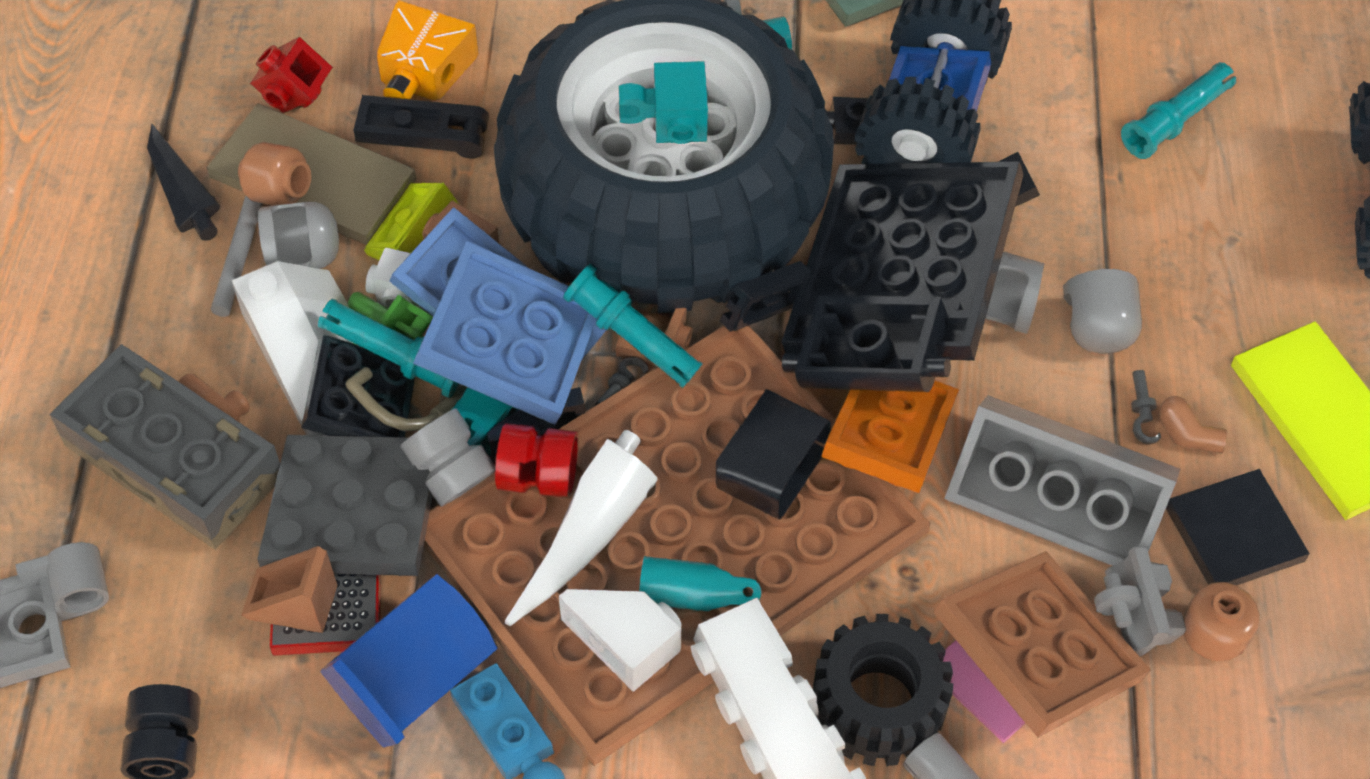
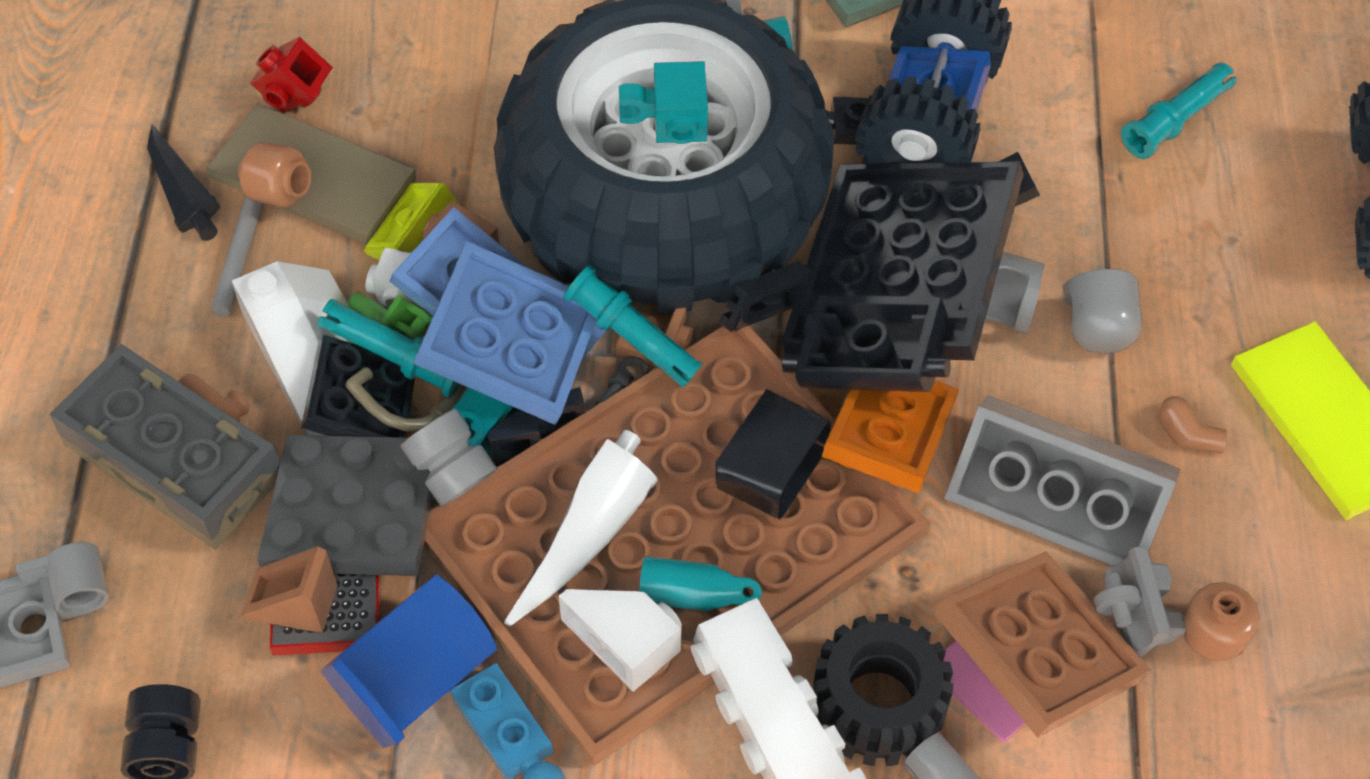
(298, 234): light grey helmet -> none
(421, 124): black plate -> none
(424, 52): light orange torso -> none
(536, 460): red wheel -> none
(1144, 406): dark grey hand -> none
(1237, 529): black tile -> none

